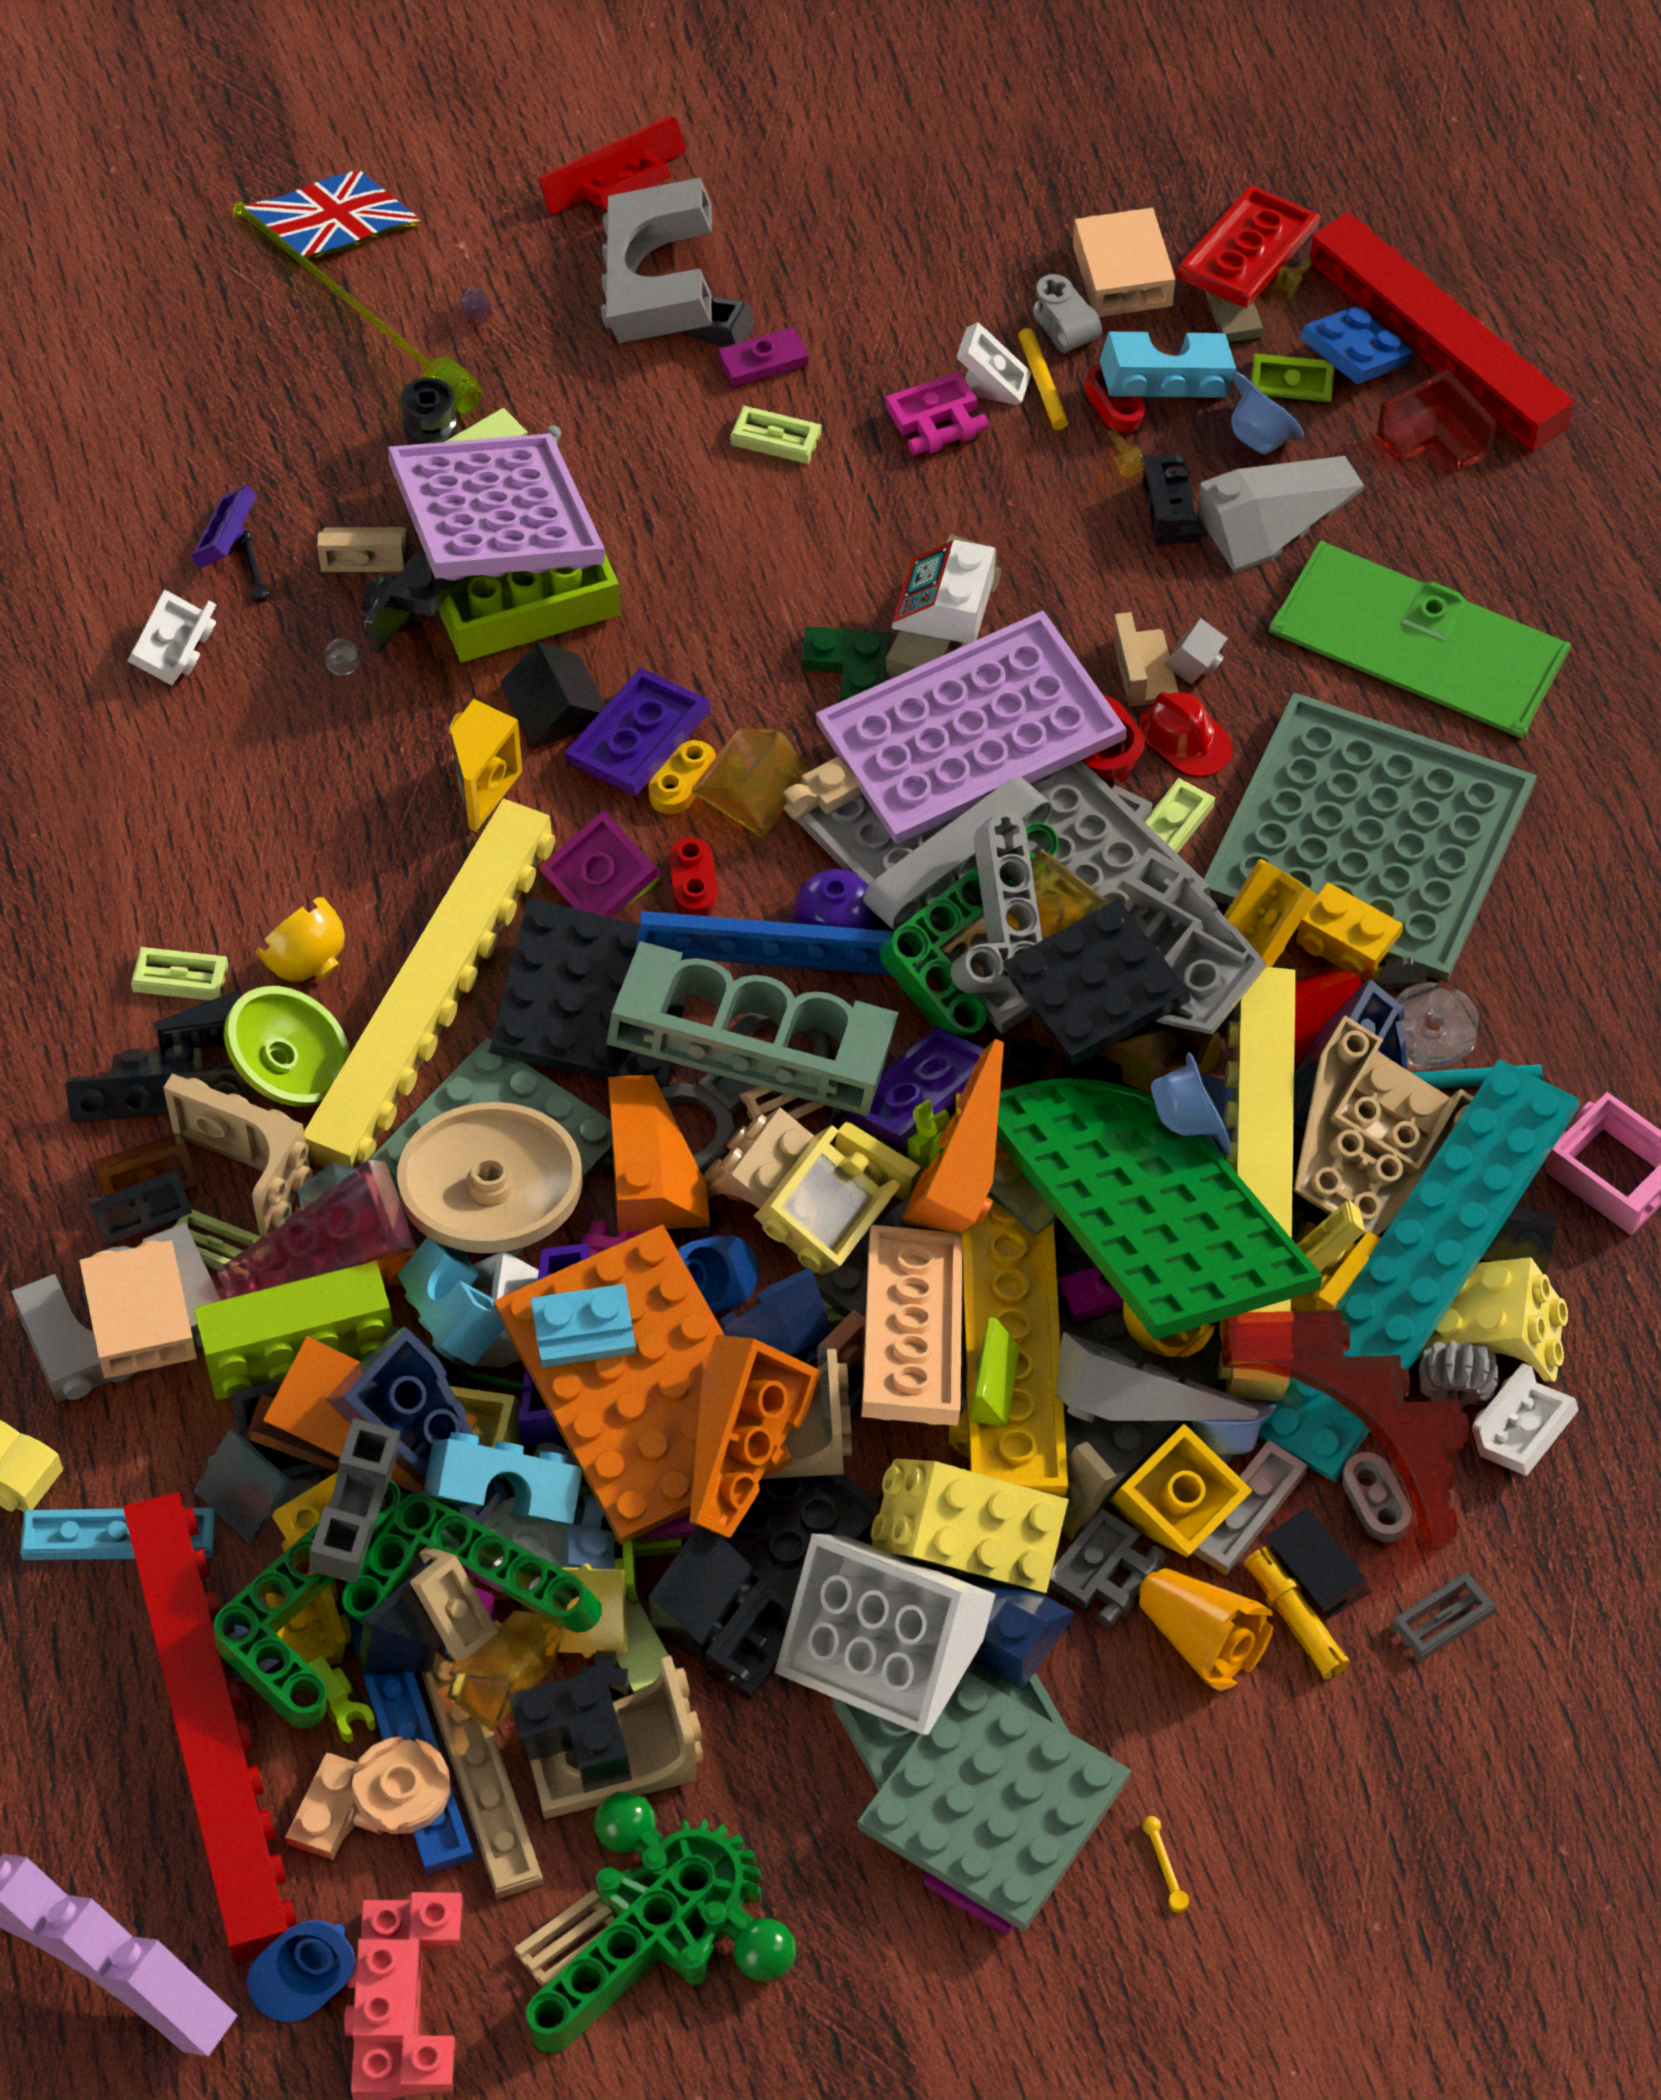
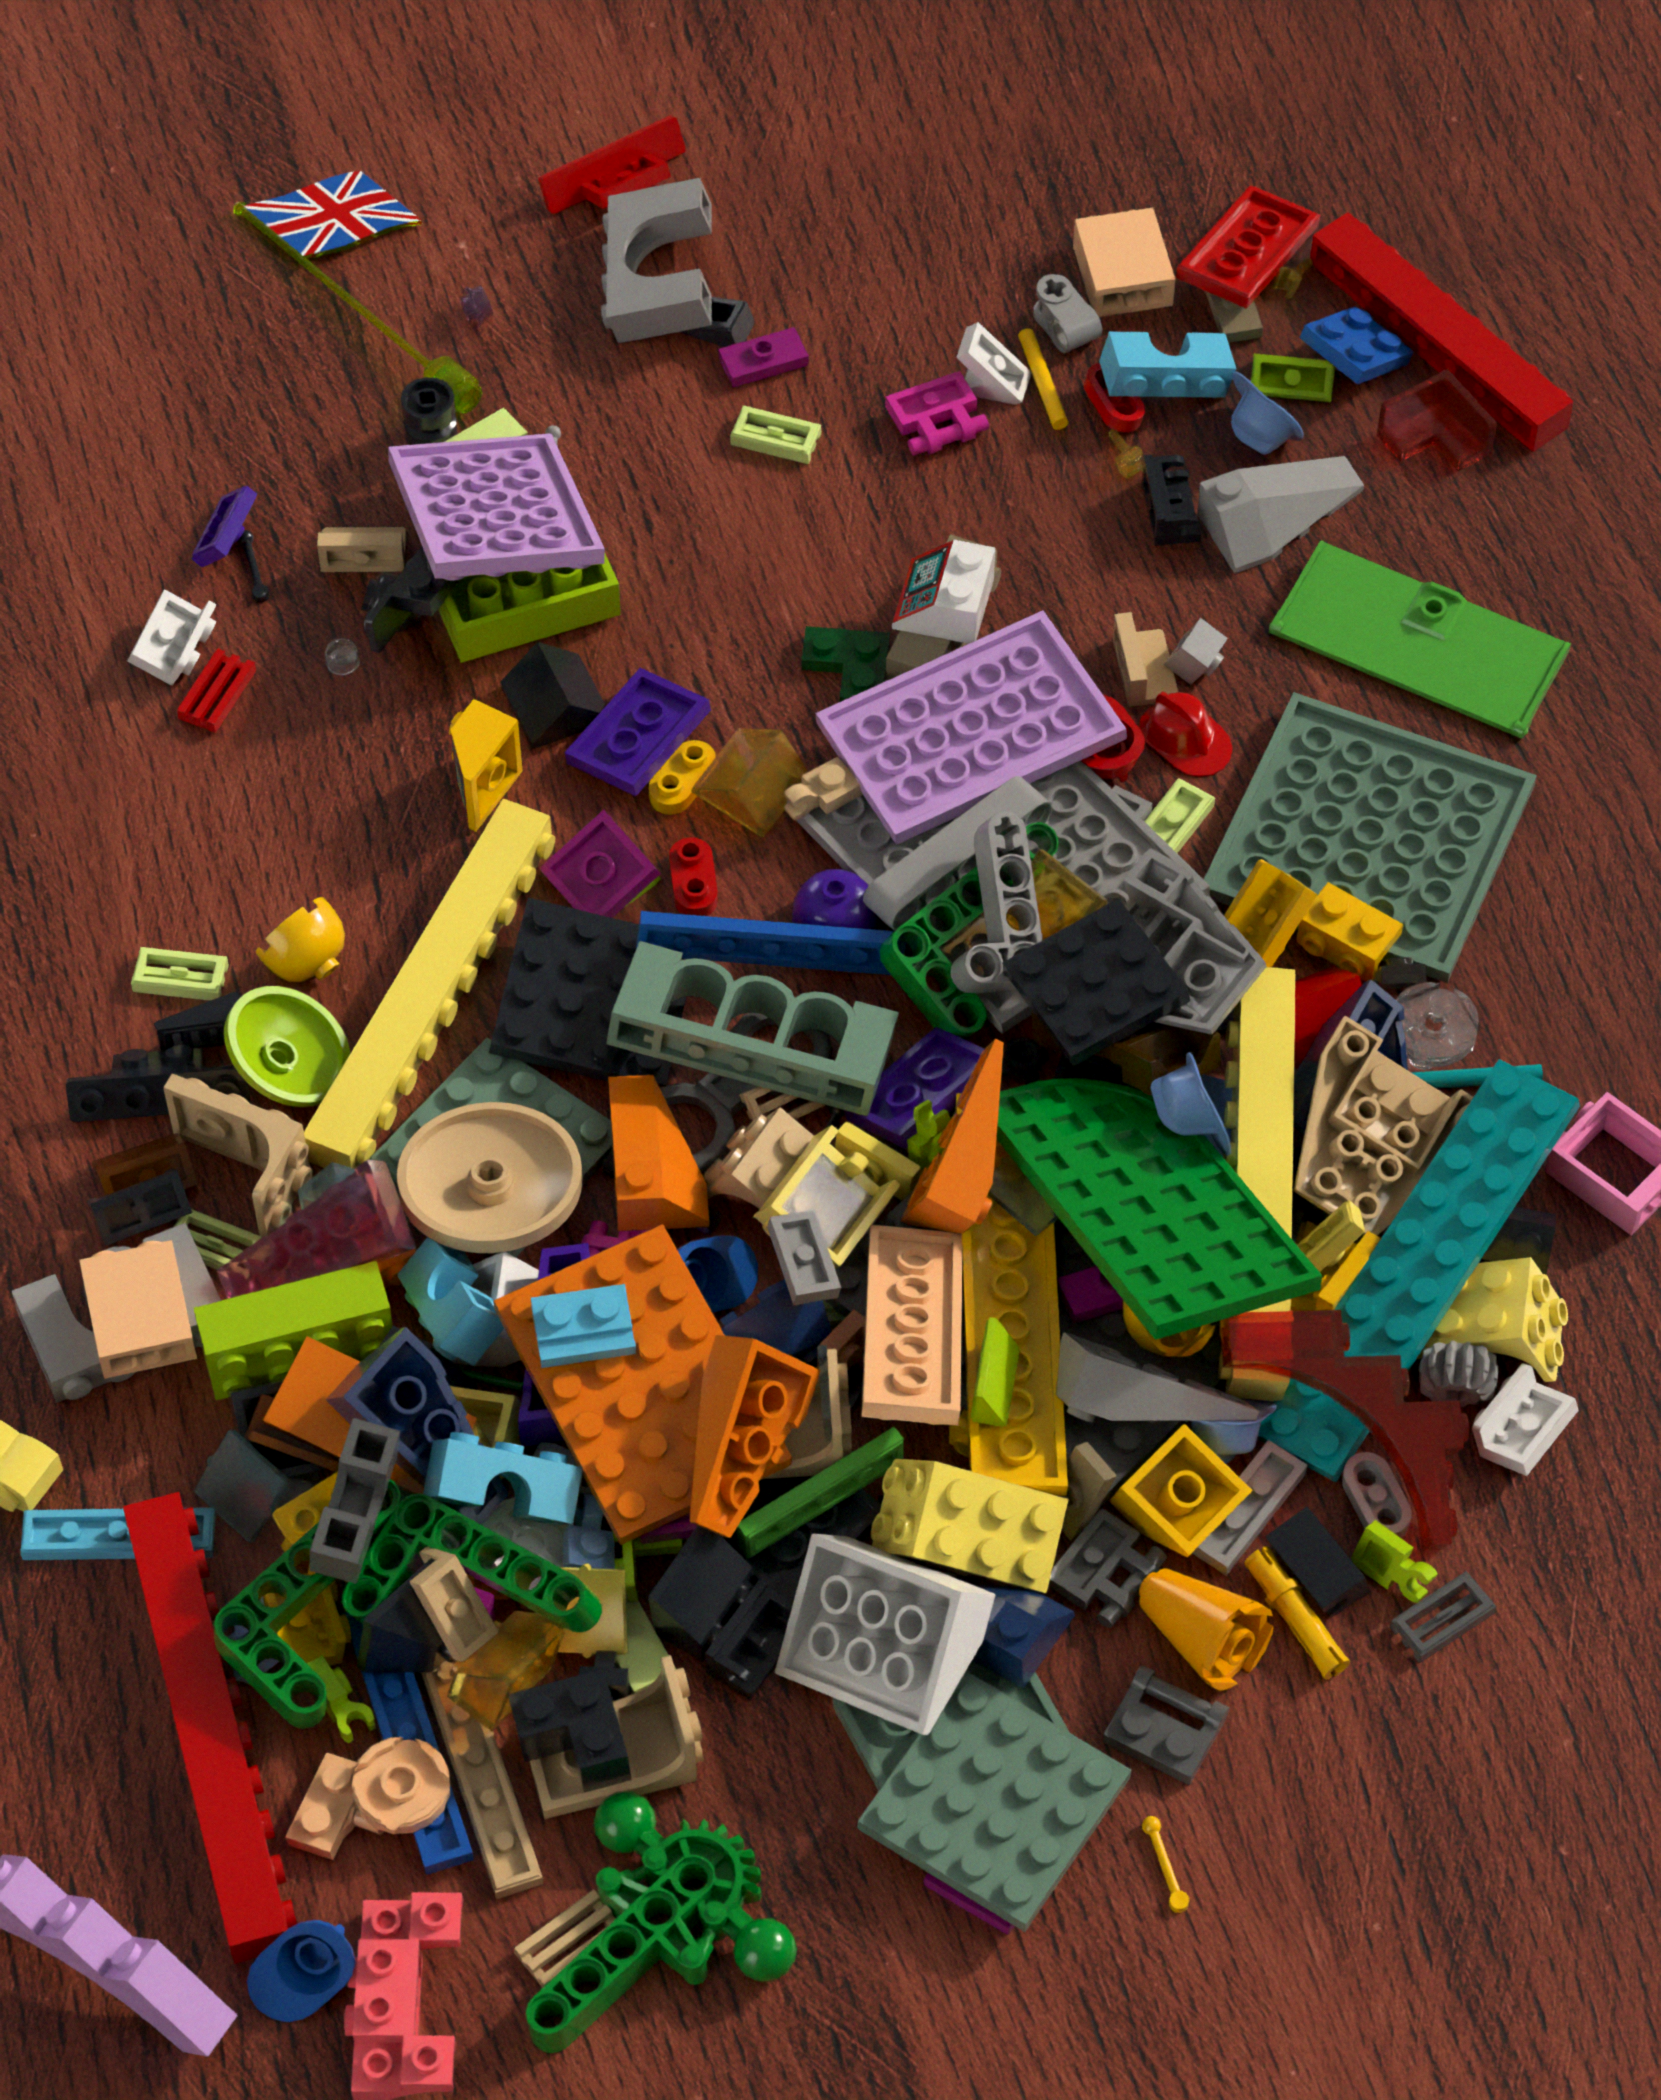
(204, 681): none -> red tile
(804, 1257): none -> light grey plate
(819, 1493): none -> bright green tile
(1159, 1738): none -> dark grey plate
(1387, 1561): none -> lime plate

